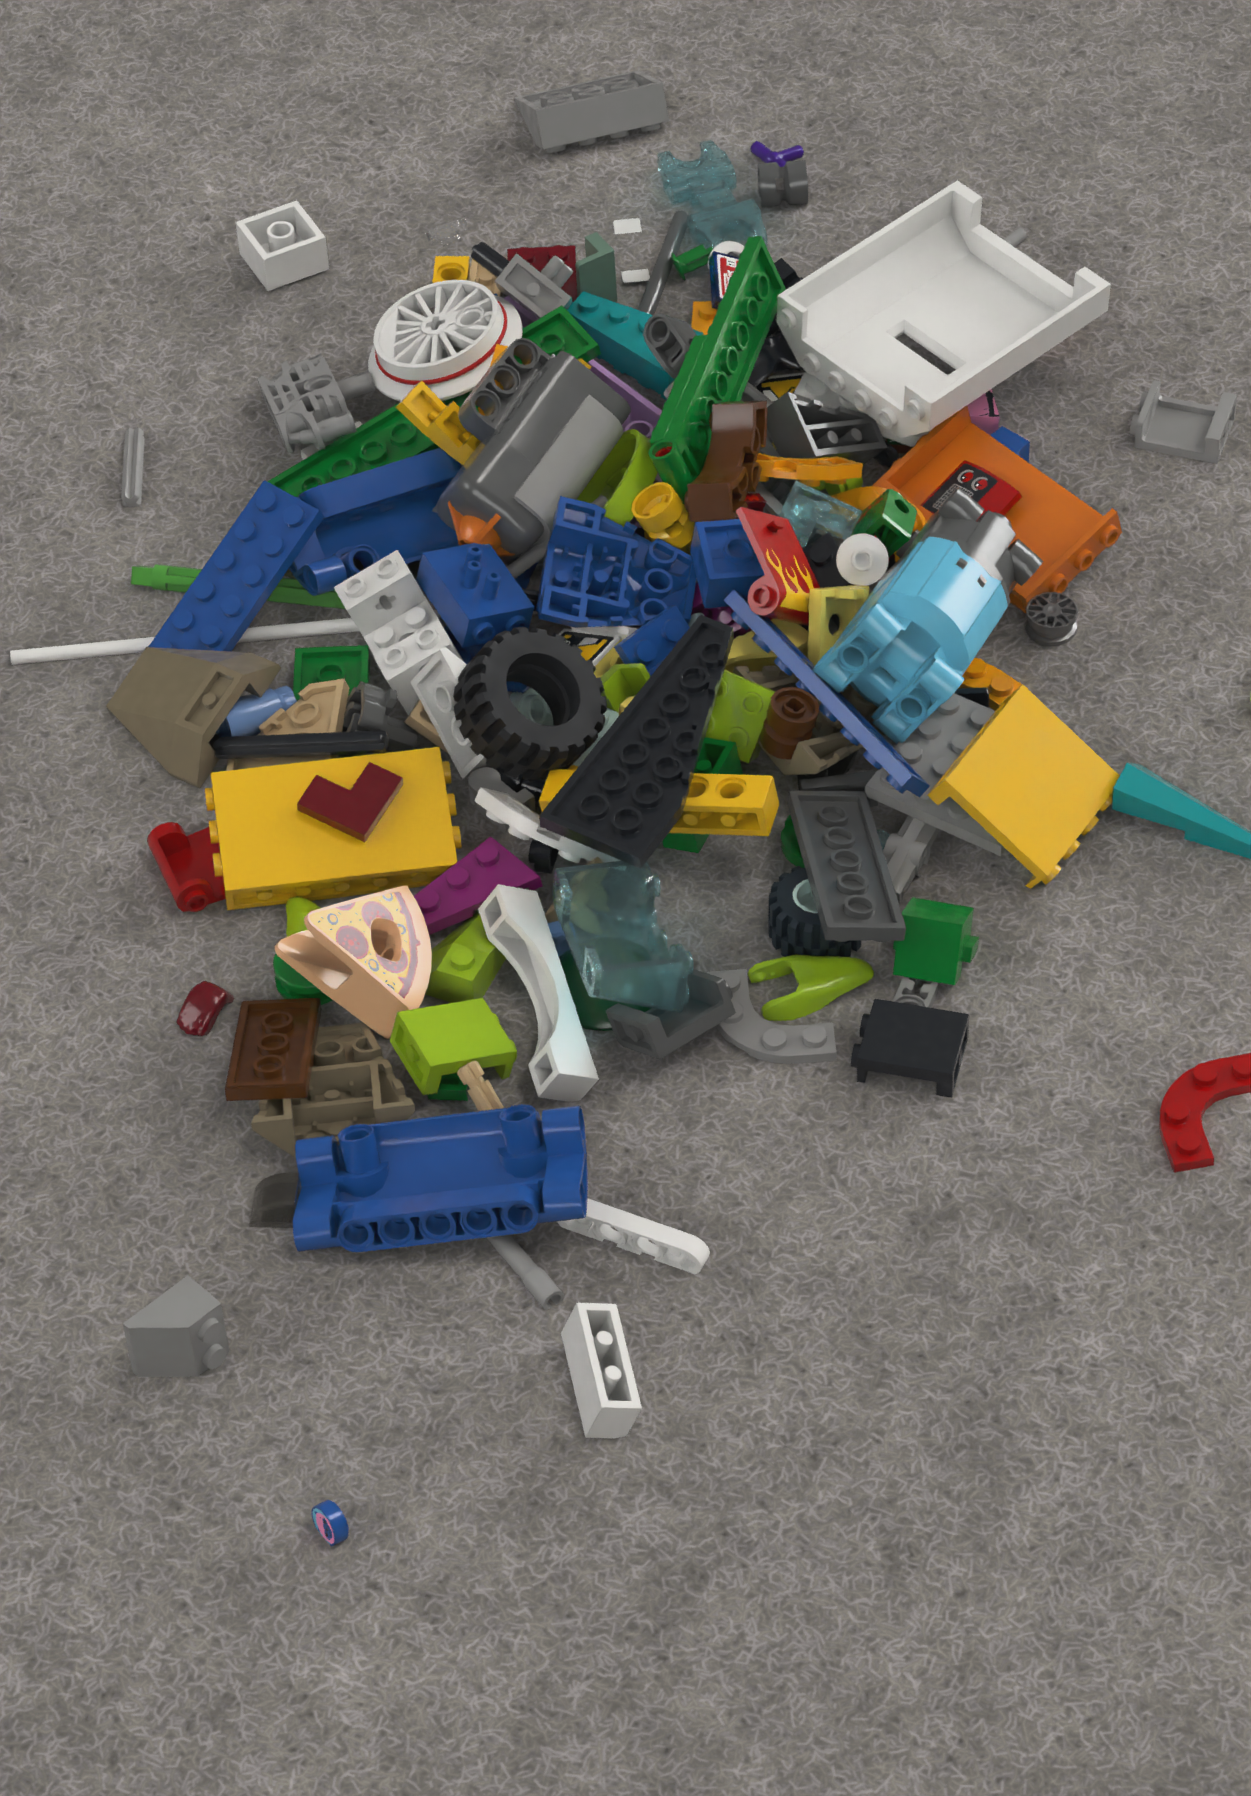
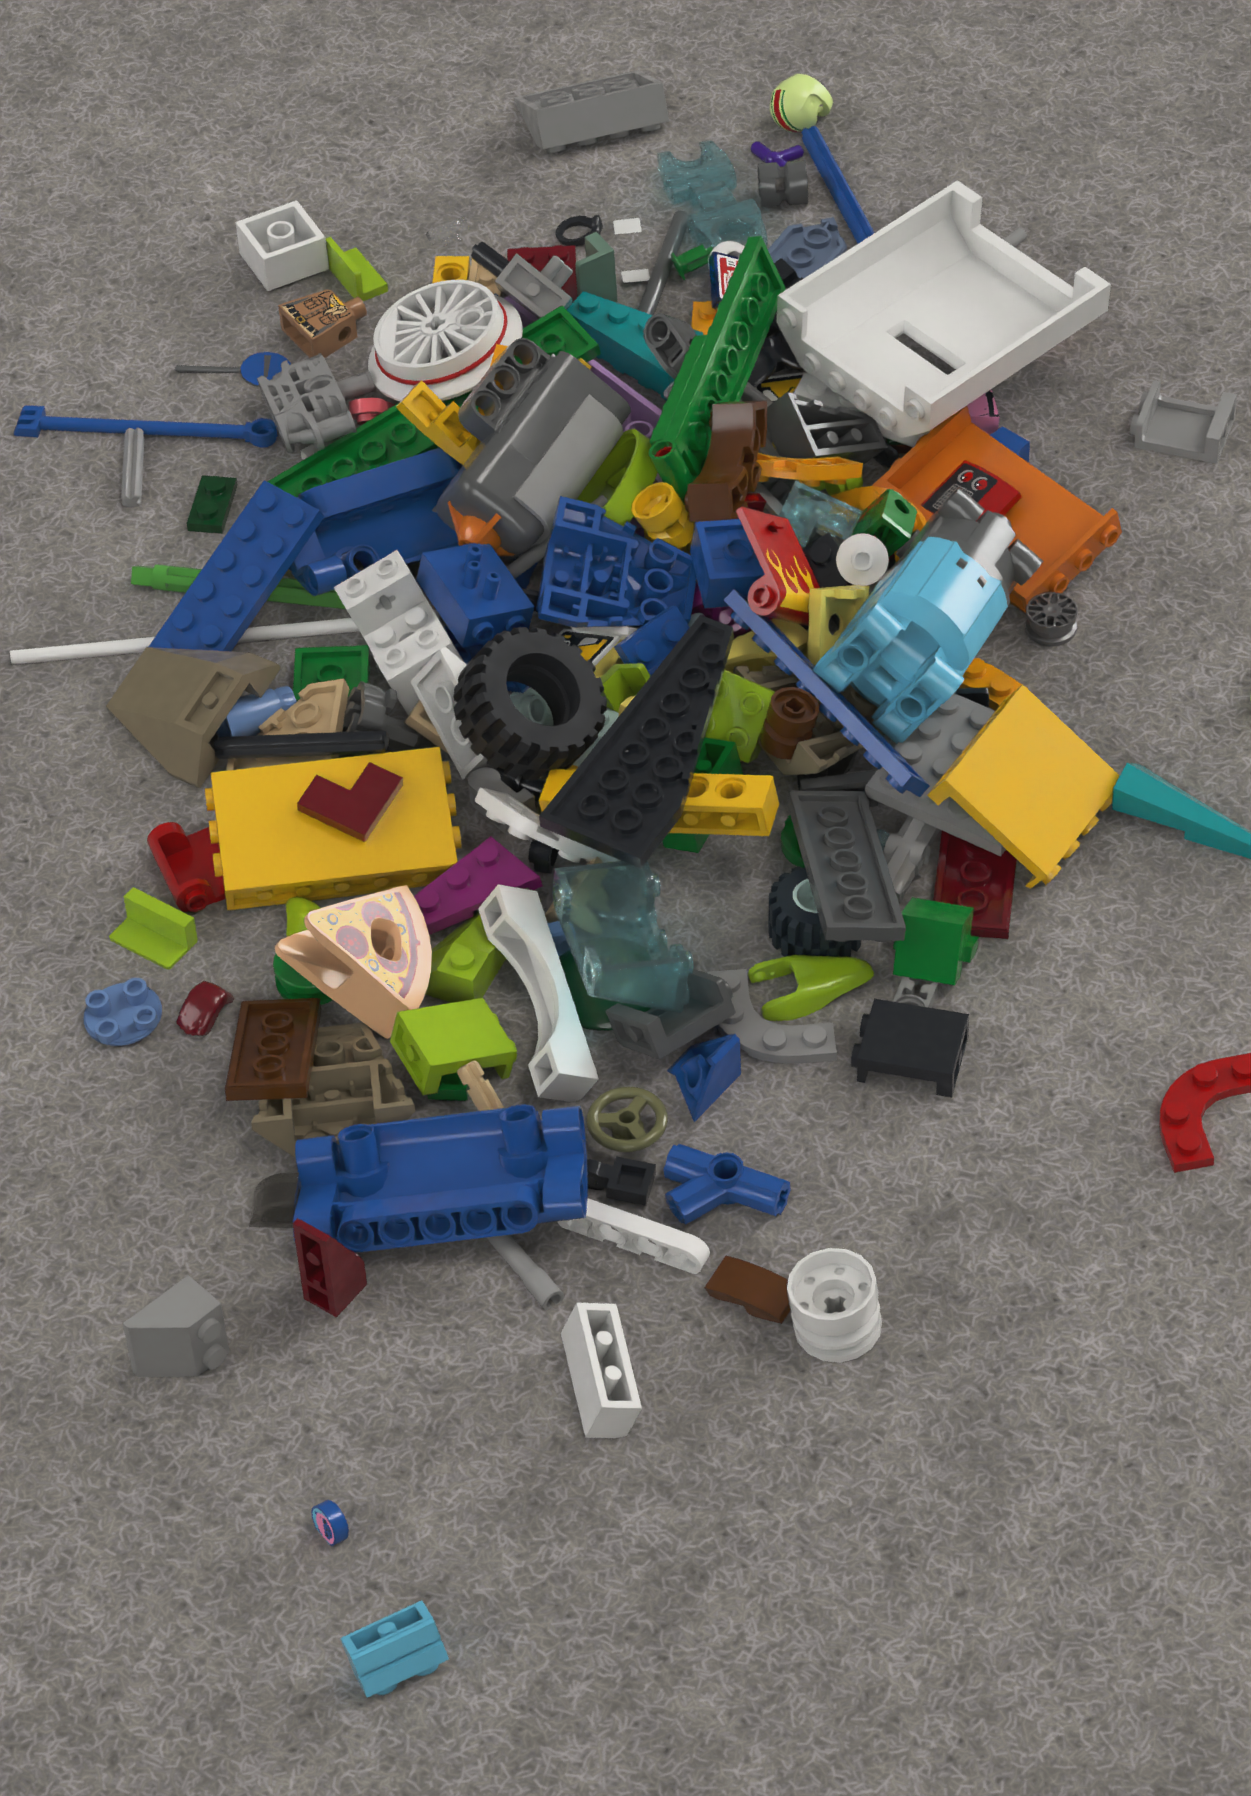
(33, 419): none -> blue hinge
(122, 1013): none -> medium blue dish
(155, 929): none -> lime panel
(212, 504): none -> dark green plate
(254, 366): none -> blue piece
(321, 322): none -> medium nougat torso
(327, 1269): none -> dark red slope
(354, 272): none -> lime panel
(367, 408): none -> coral plate
(395, 1649): none -> medium azure brick
(594, 224): none -> black piece
(624, 1181): none -> black plate
(626, 1124): none -> olive piece
(707, 1071): none -> blue slope
(719, 1180): none -> blue piece
(753, 1287): none -> reddish brown slope
(798, 102): none -> yellowish green helmet
(808, 247): none -> sand blue tile
(834, 1305): none -> white wheel
(836, 184): none -> blue axle
(977, 880): none -> dark red tile

